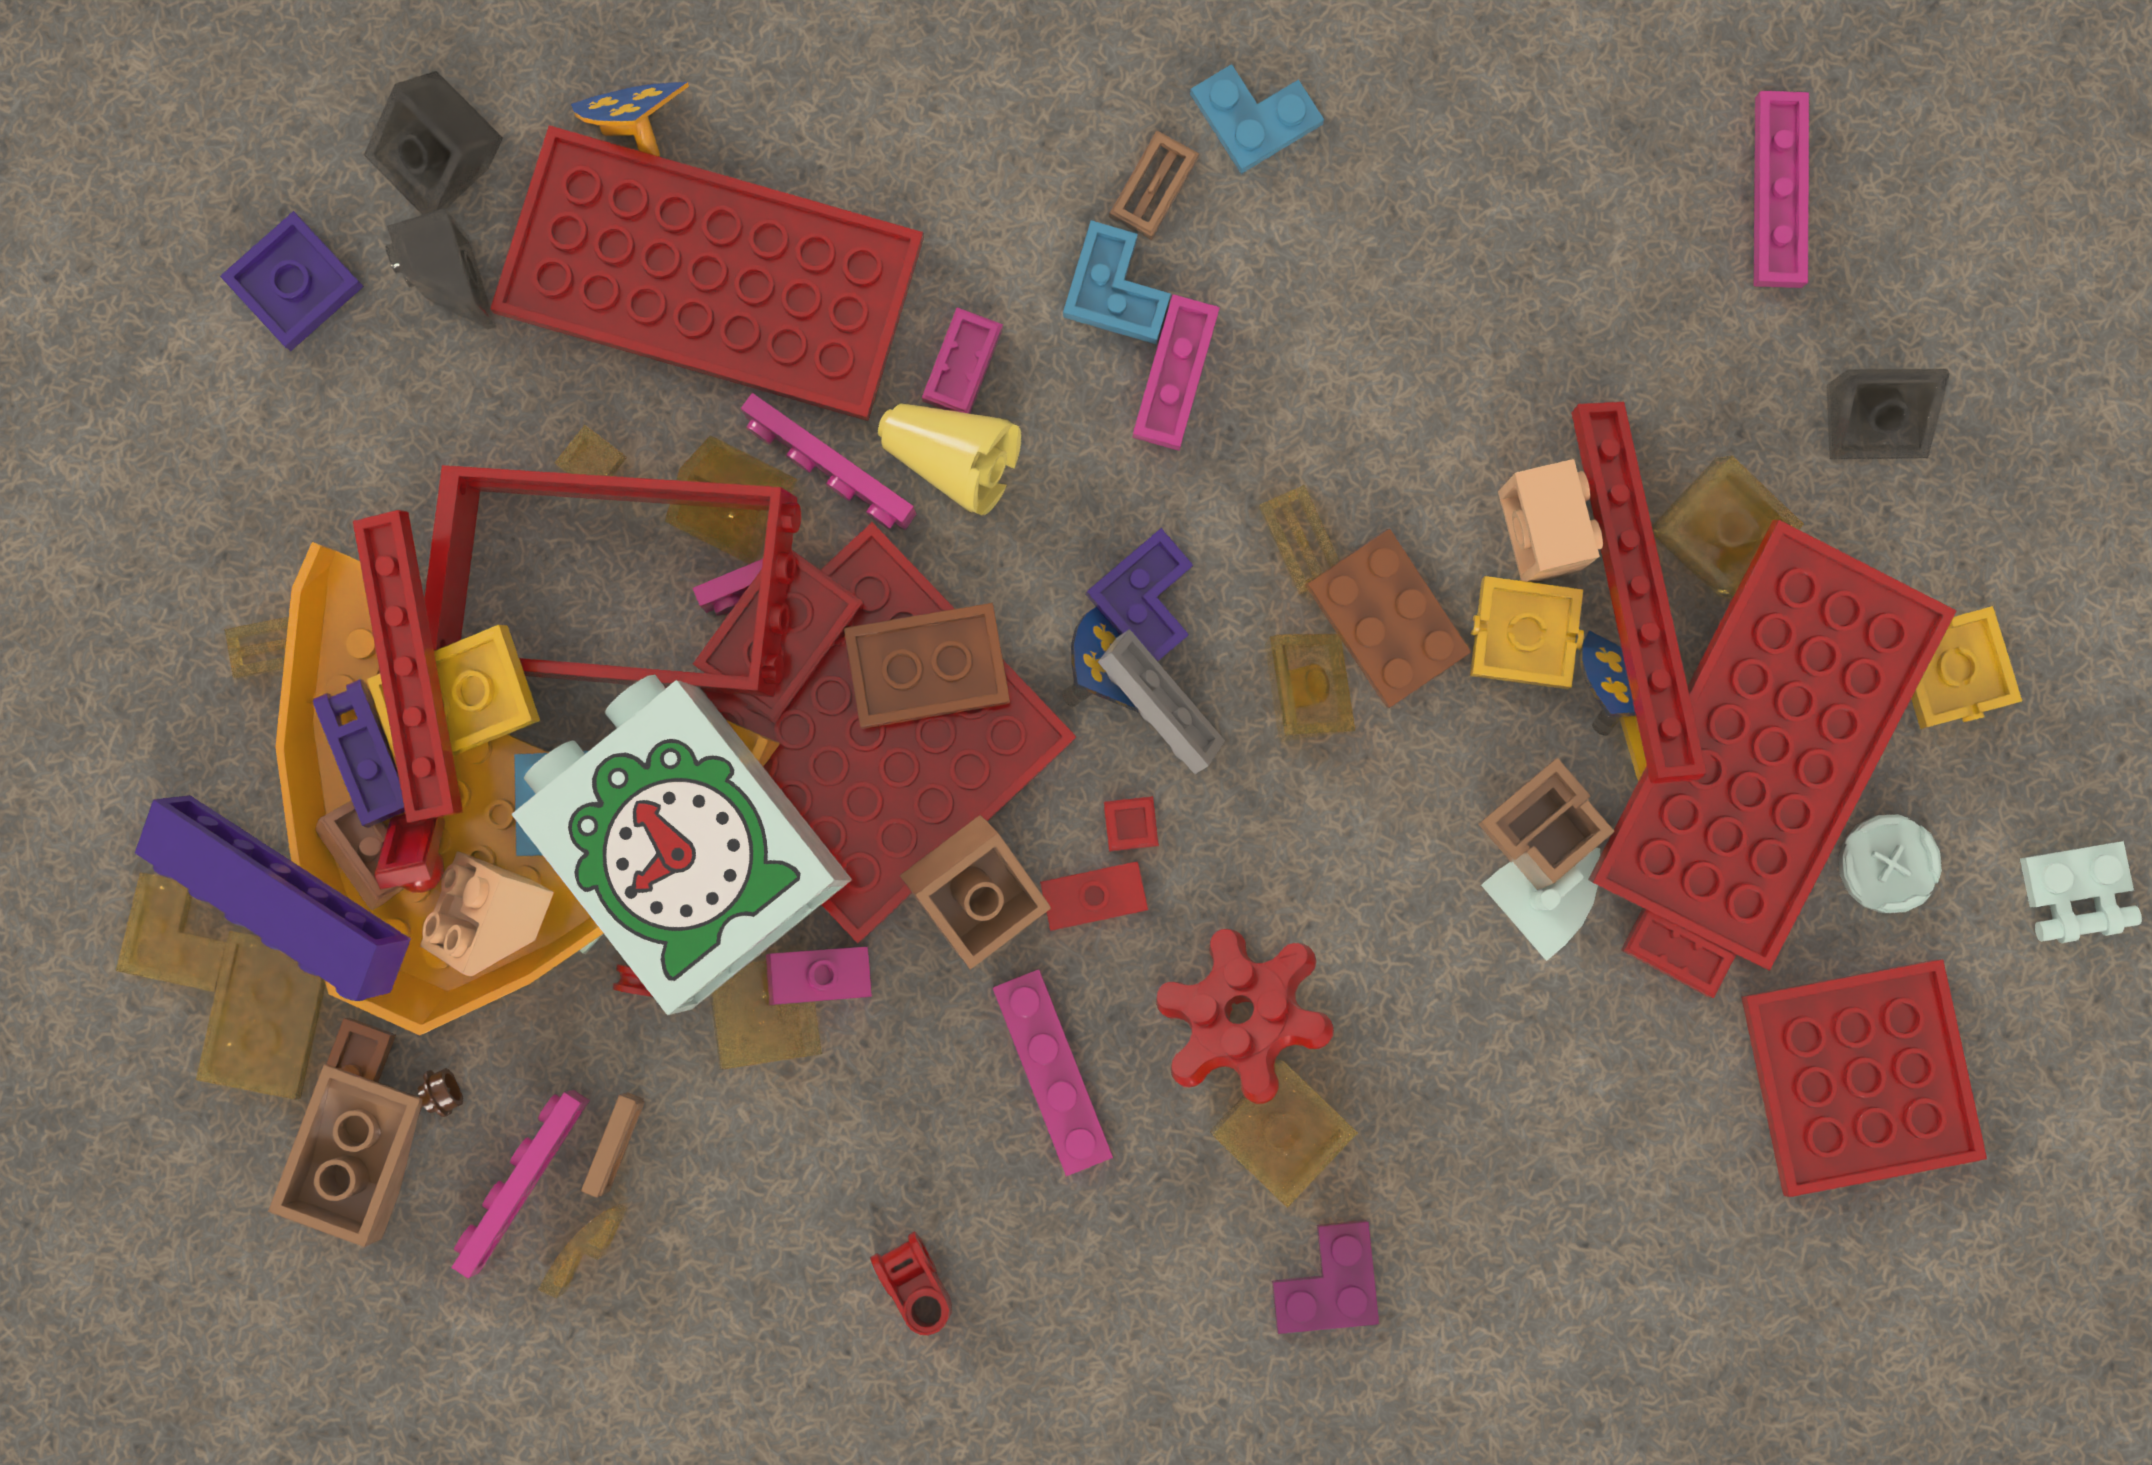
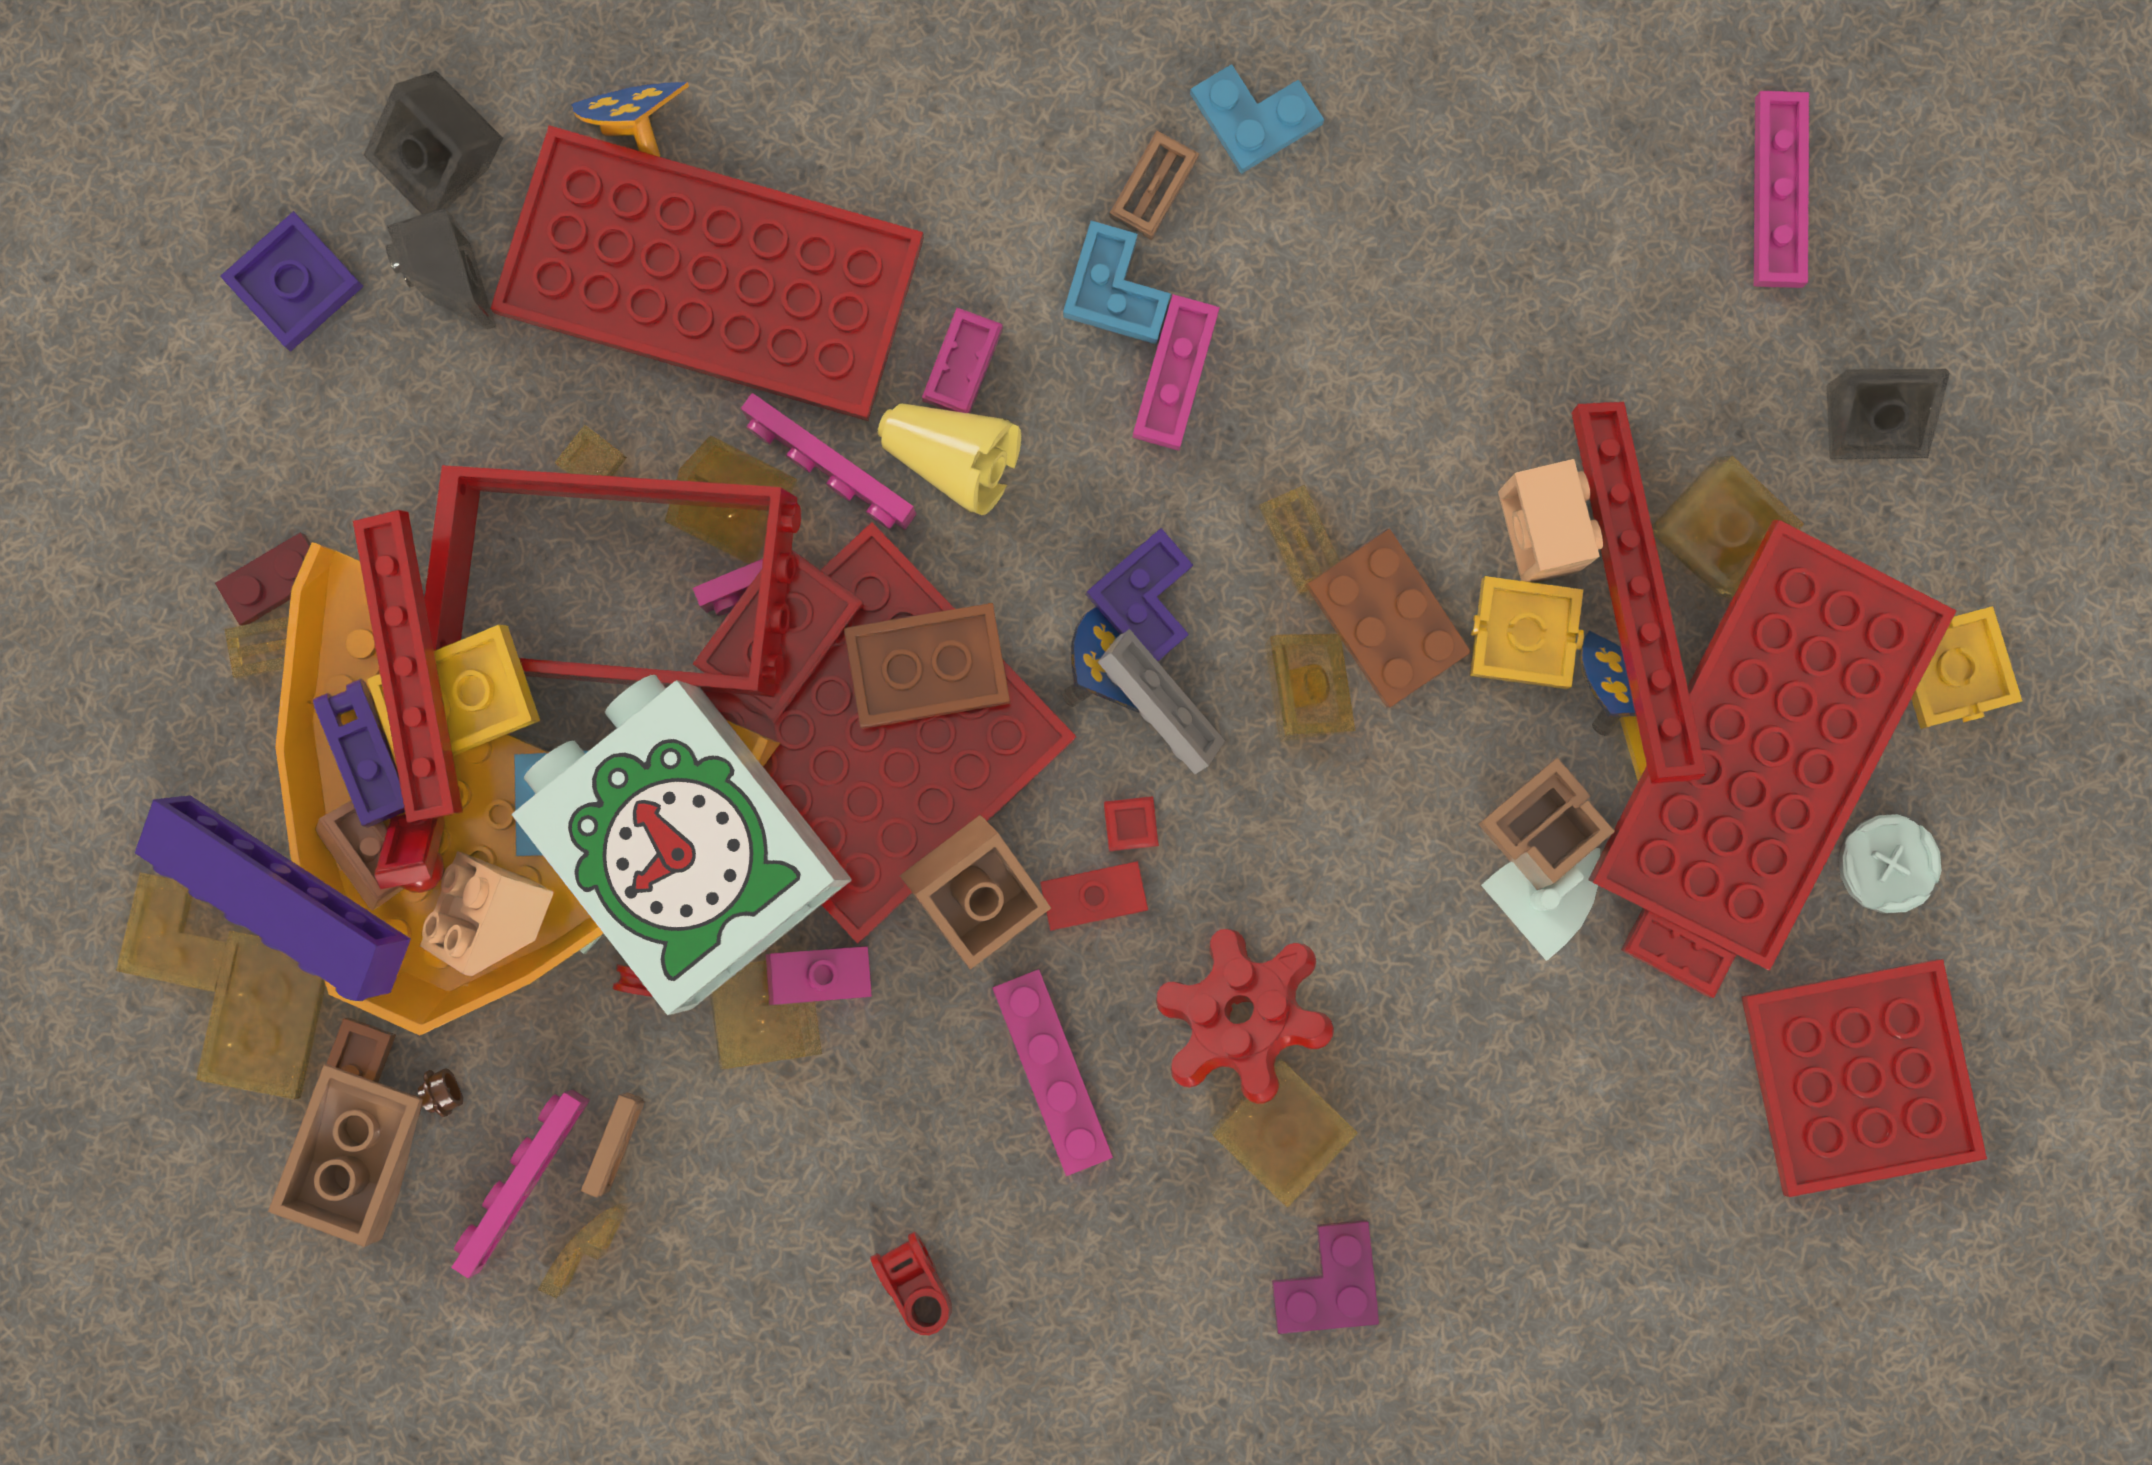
(264, 581): none -> dark red plate
(2078, 875): light aqua plate -> none

